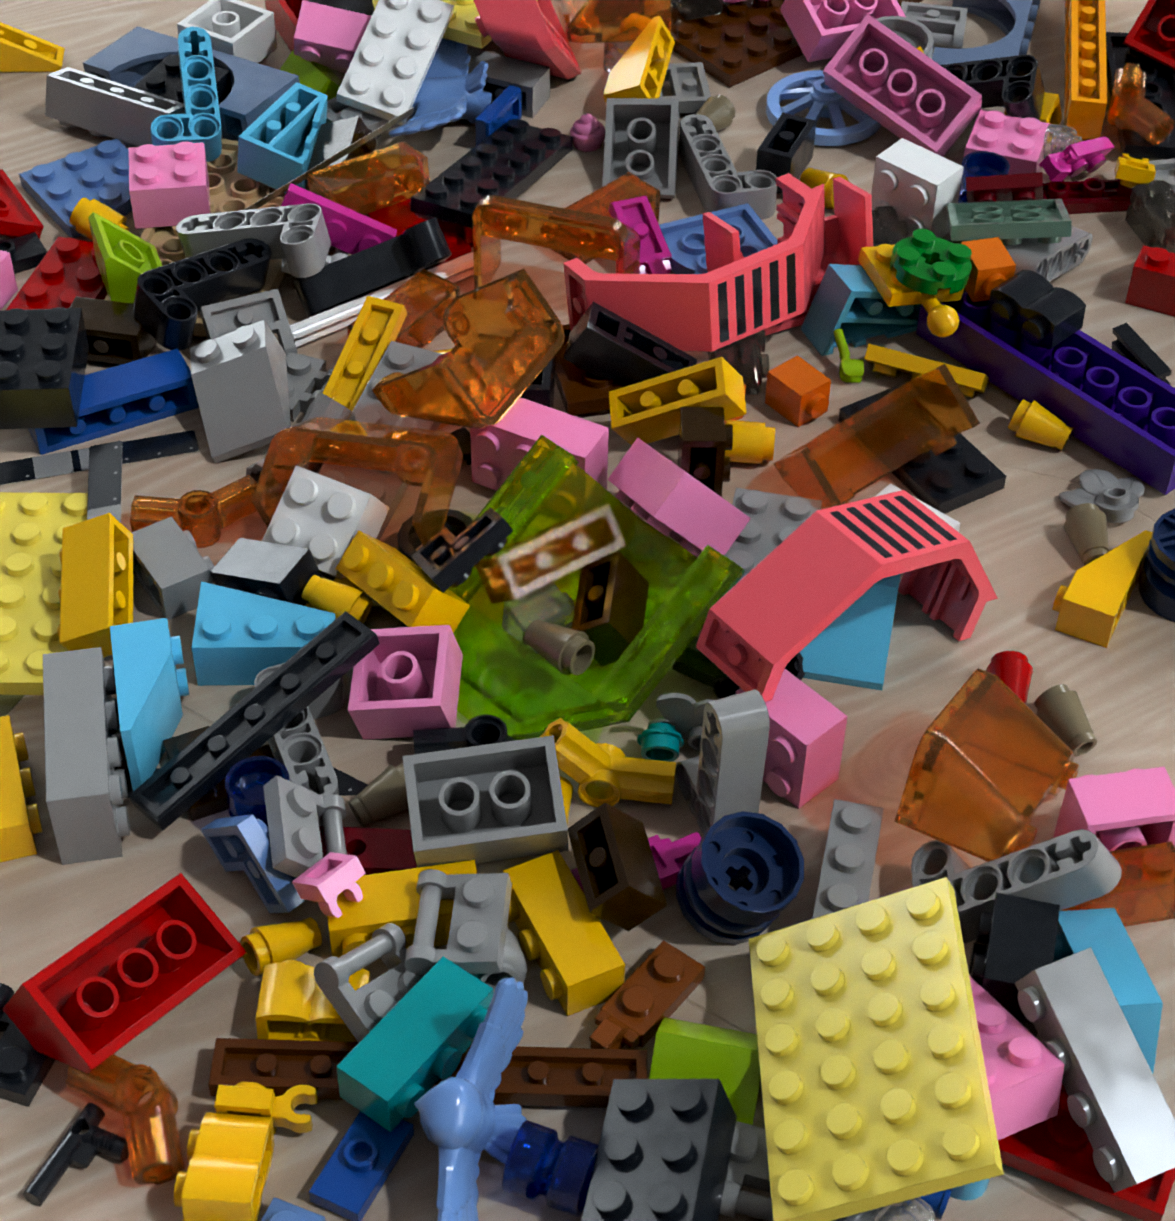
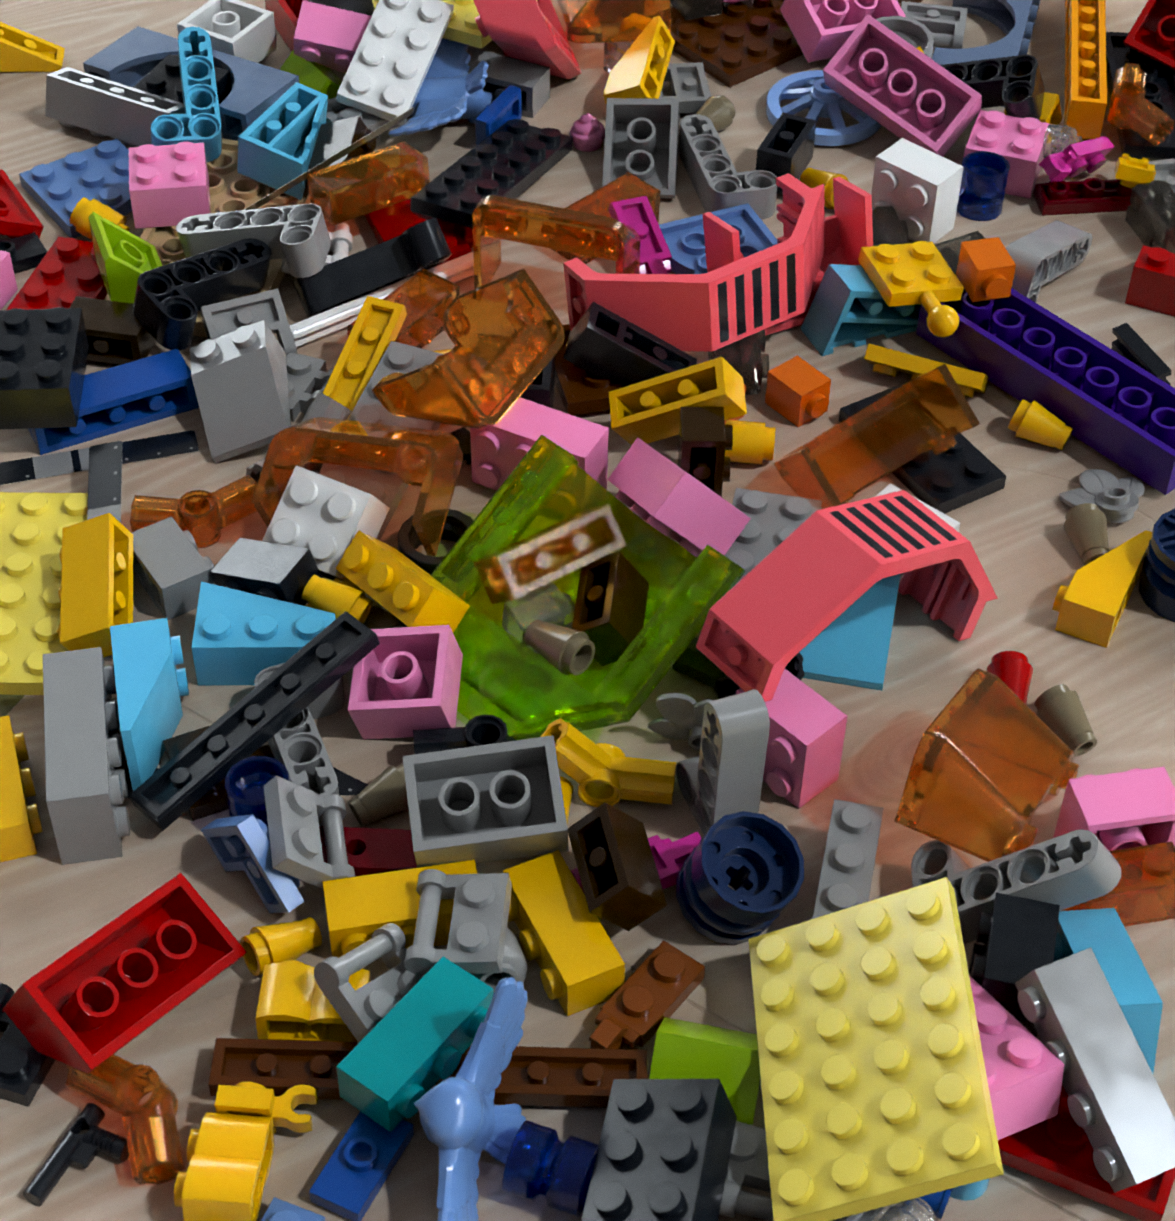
(328, 879): bright pink tile -> none
(346, 227): dark pink plate -> none
(450, 558): black plate -> none
(660, 742): teal plate -> none
(850, 369): lime hand -> none
(931, 263): green plate -> none
(1005, 187): dark red plate -> none
(1009, 221): sand green plate -> none
(1036, 309): black brick -> none

